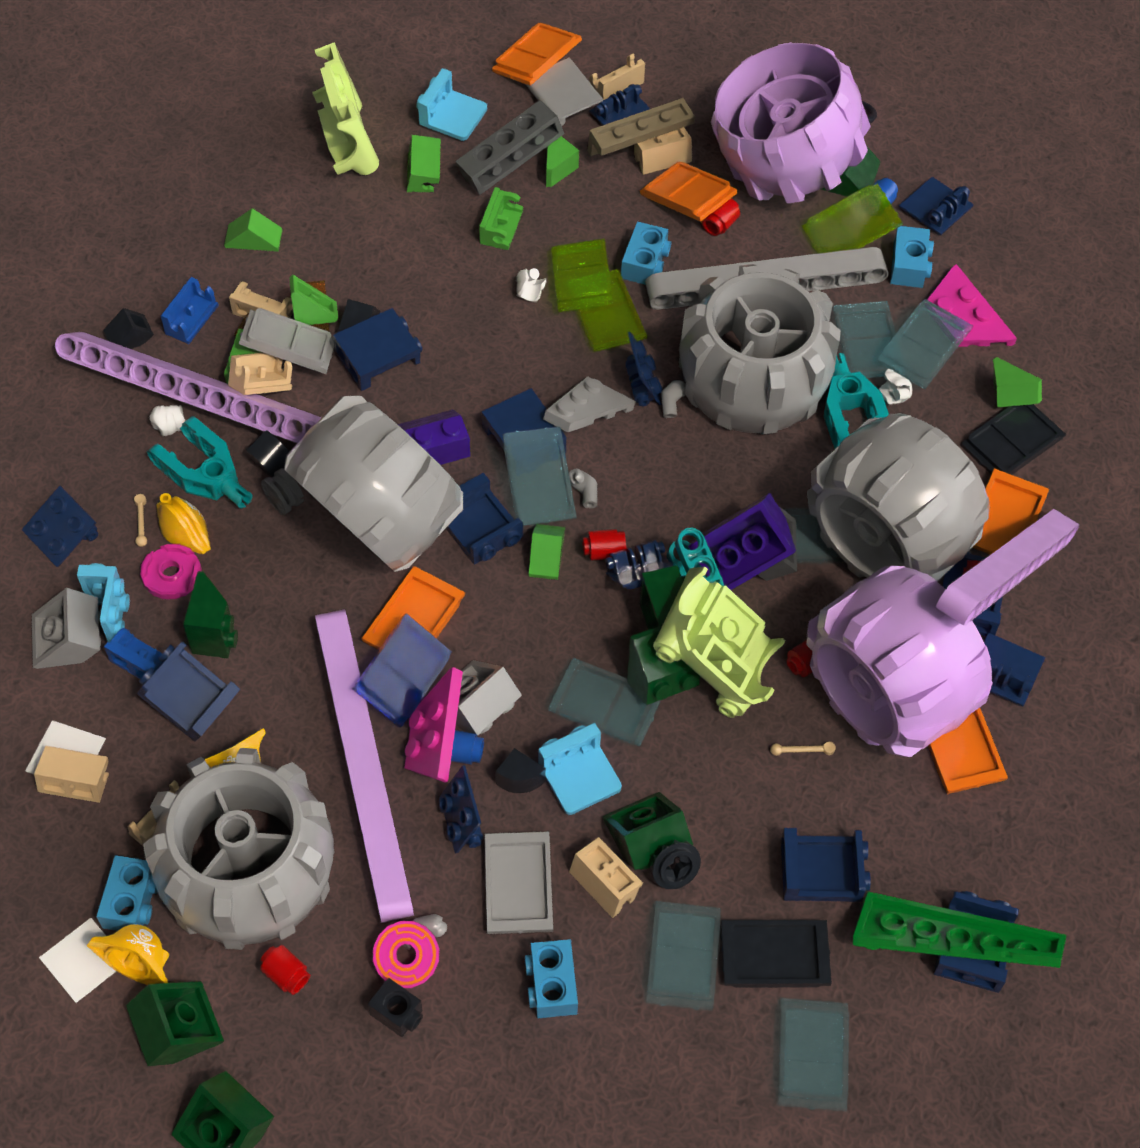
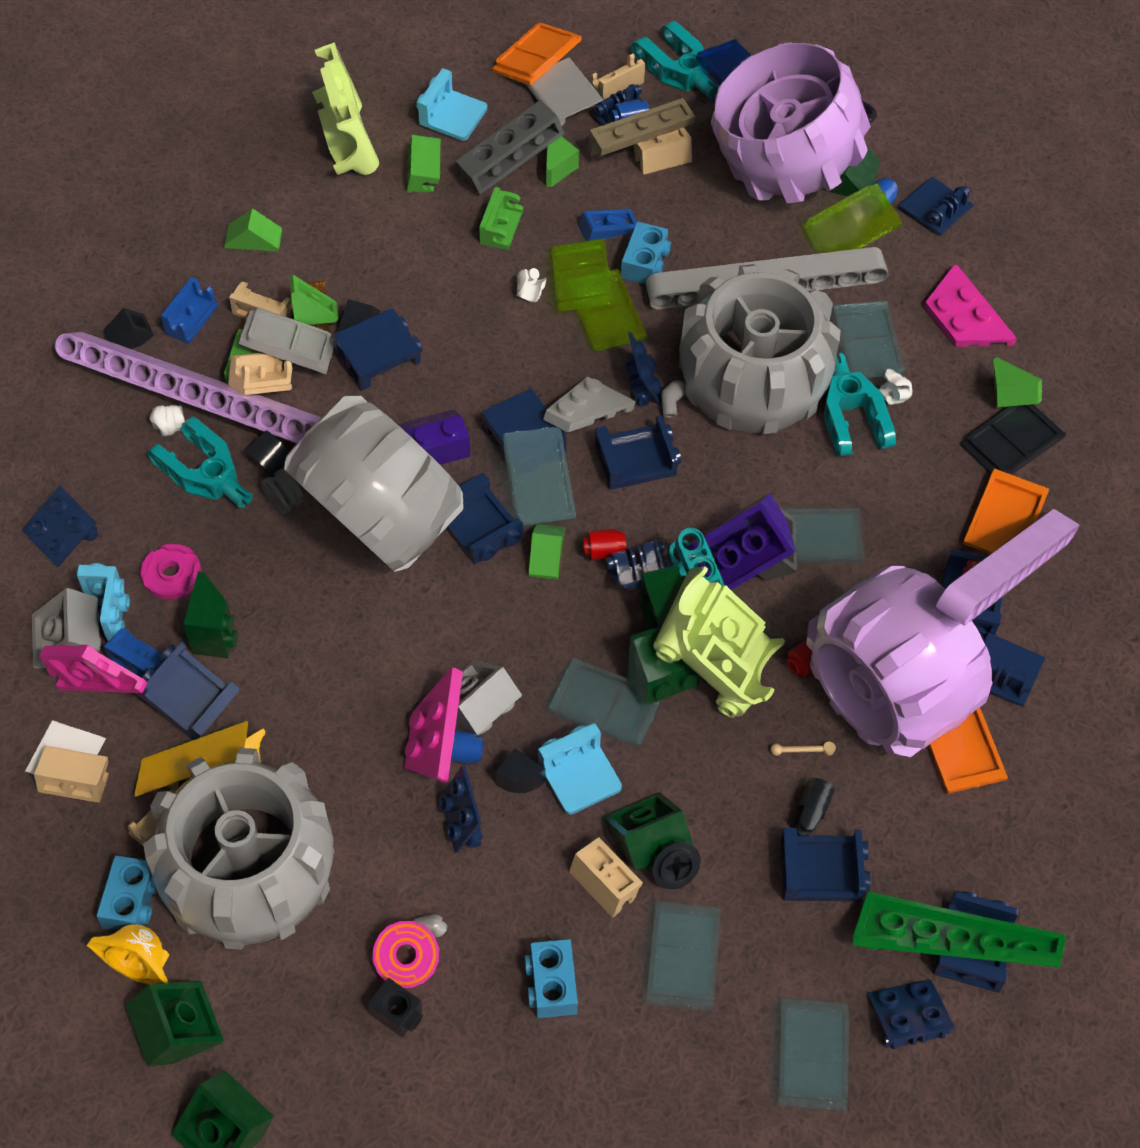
(76, 964): white sticker -> none
(87, 670): none -> dark pink wing
(140, 501): tan hinge -> none
(170, 765): none -> yellow sticker
(182, 523): yellow hat -> none
(284, 969): red brick -> none
(364, 768): lavender beam -> none
(402, 670): clear blue piece -> none
(424, 599): orange piece -> none
(518, 883): light grey piece -> none
(586, 485): light grey arm -> none
(606, 223): none -> blue slope
(628, 109): none -> blue brick
(637, 454): none -> dark blue panel
(682, 73): none -> teal piece
(689, 191): orange piece -> none
(722, 59): none -> clear blue tile
(722, 218): red brick -> none
(775, 953): black piece -> none
(813, 805): none -> black hinge
(898, 498): light grey wheel -> none
(911, 256): dark azure brick -> none
(911, 1013): none -> dark blue hinge
(924, 343): clear light blue piece -> none

